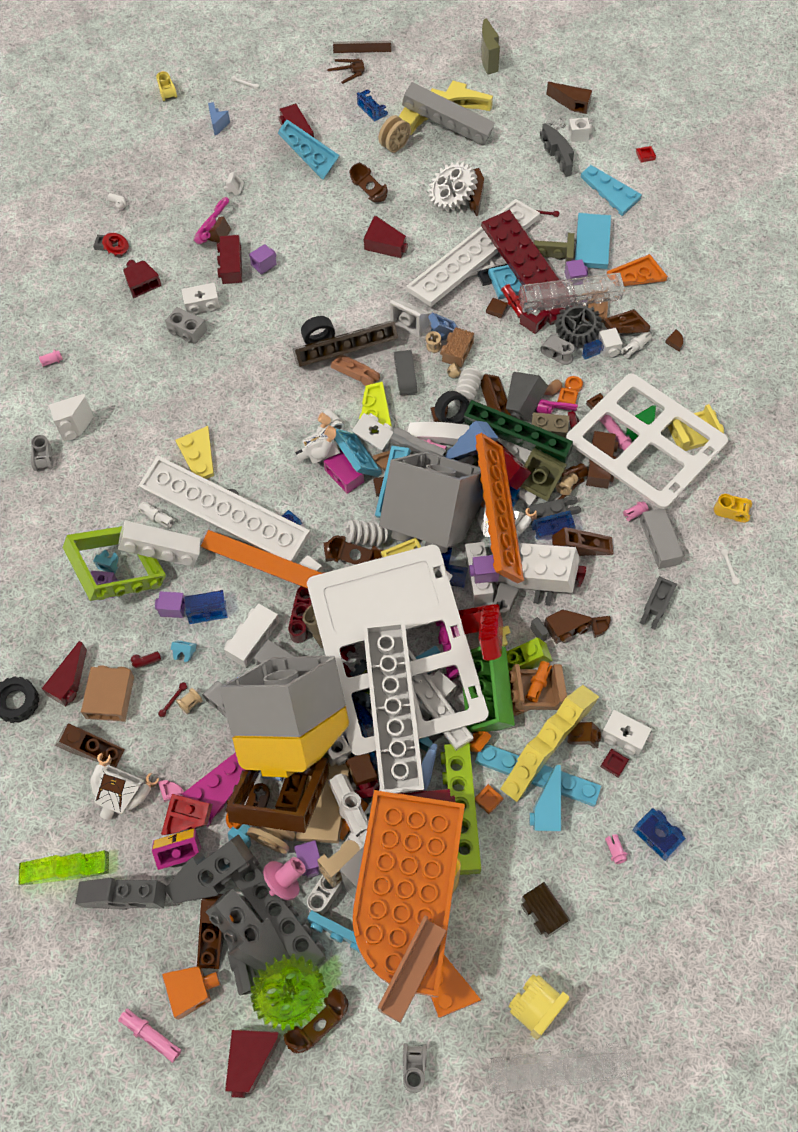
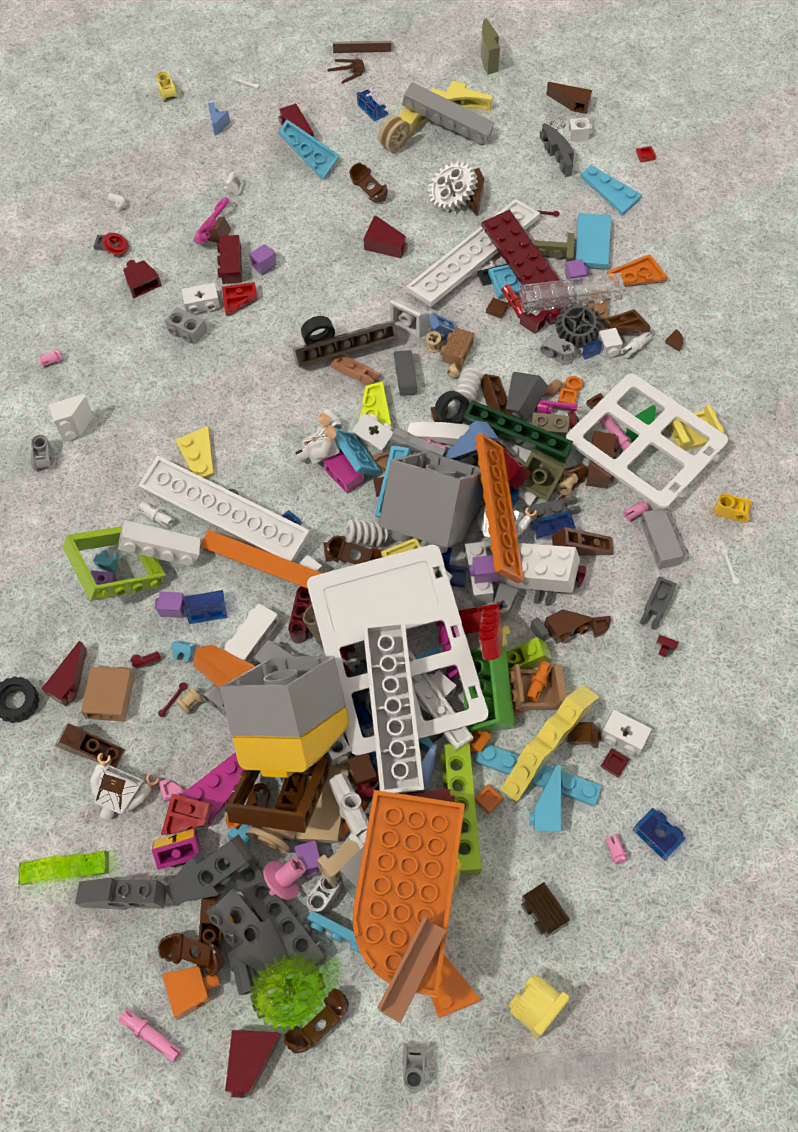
(178, 947): none -> reddish brown piece
(219, 665): none -> orange slope
(238, 296): none -> red wing
(666, 644): none -> dark red tile

